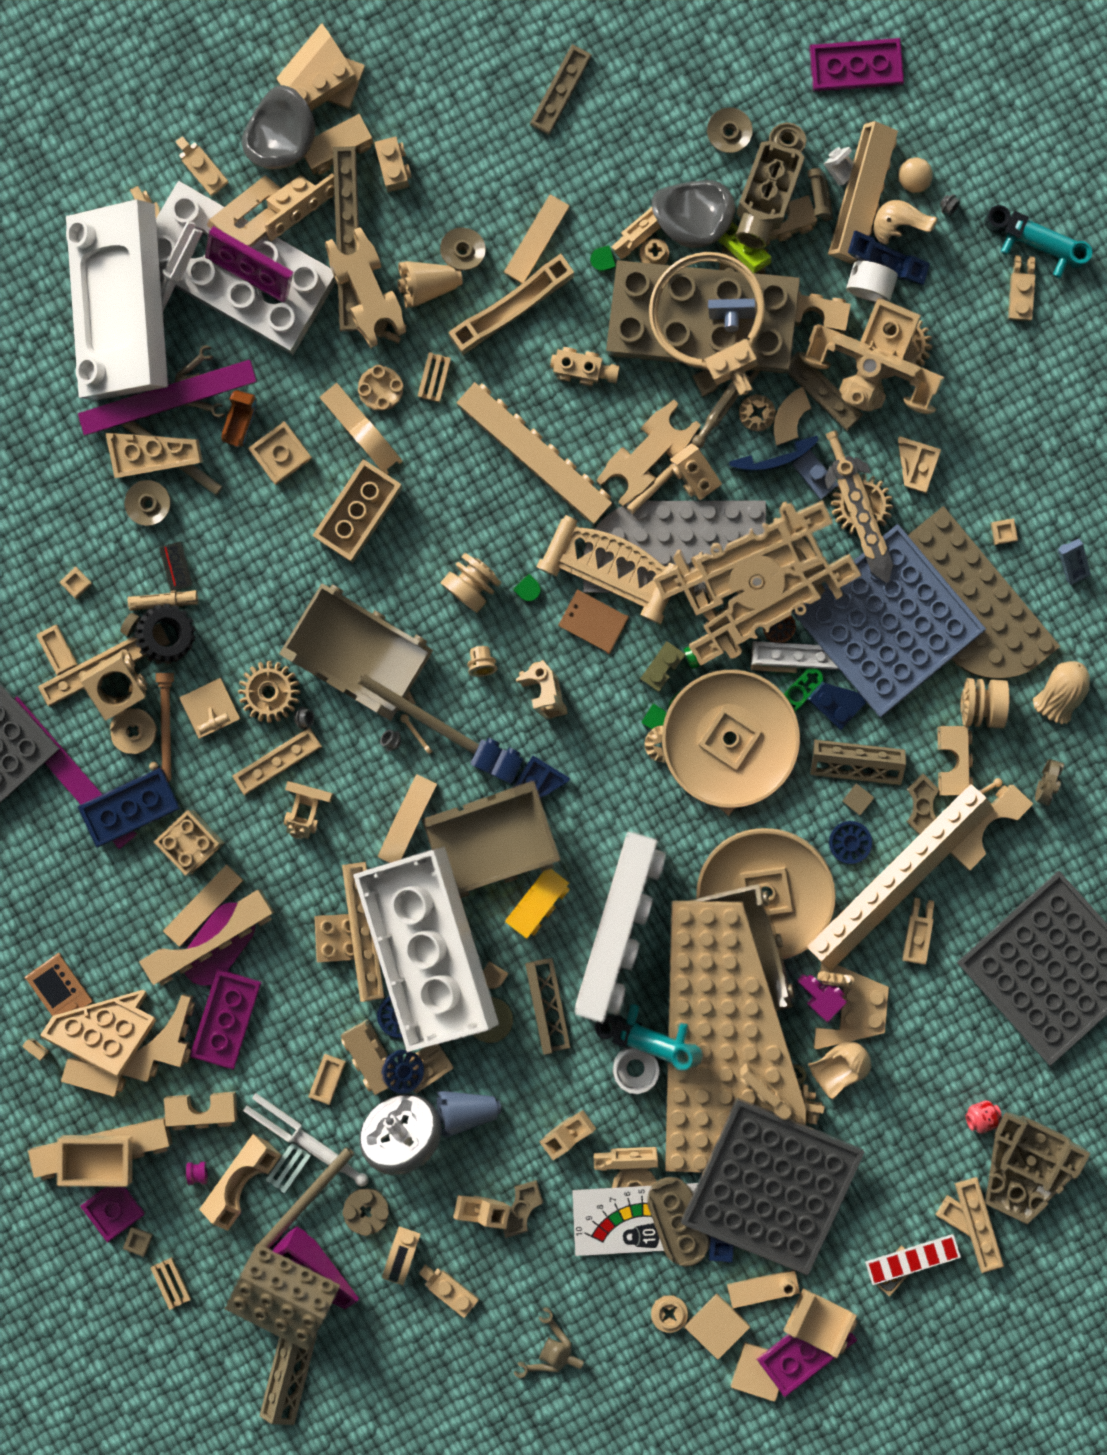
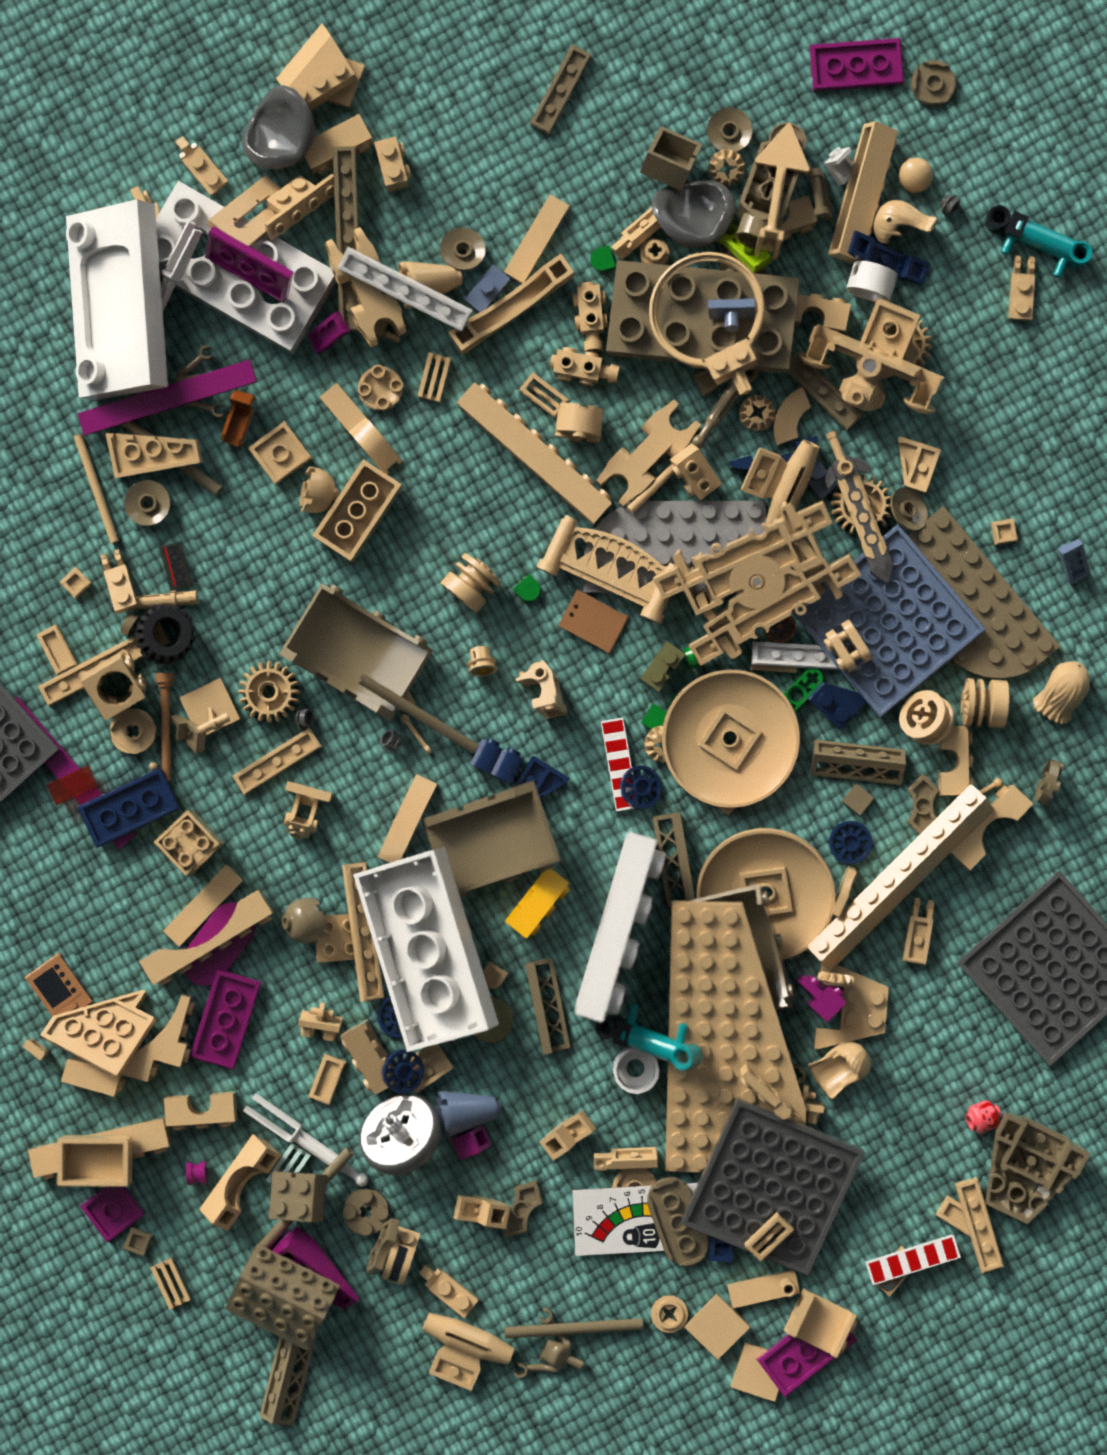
(72, 785): none -> clear red tile
(96, 489): none -> tan piece
(119, 584): none -> tan hinge
(188, 731): none -> dark tan slope
(297, 1197): none -> dark tan piece
(303, 920): none -> dark tan cylinder
(317, 491): none -> tan cylinder
(320, 1019): none -> tan hips
(328, 333): none -> magenta plate
(385, 1241): none -> dark tan tile
(405, 289): none -> white tile
(463, 1348): none -> tan plate
(471, 1142): none -> magenta brick
(487, 289): none -> sand blue tile
(533, 376): none -> tan tile
(573, 1328): none -> dark tan piece
(579, 422): none -> tan brick
(590, 308): none -> tan brick
(617, 758): none -> tile
(640, 787): none -> dark blue wheel
(670, 158): none -> dark tan piece
(681, 853): none -> dark tan fence
(733, 159): none -> tan gear
(758, 1234): none -> tan tile
(782, 481): none -> tan plate
(783, 154): none -> tan piece
(844, 890): none -> tan tile
(845, 660): none -> tan brick
(909, 509): none -> dark tan dish
(925, 729): none -> tan wheel
(933, 83): none -> dark tan tile

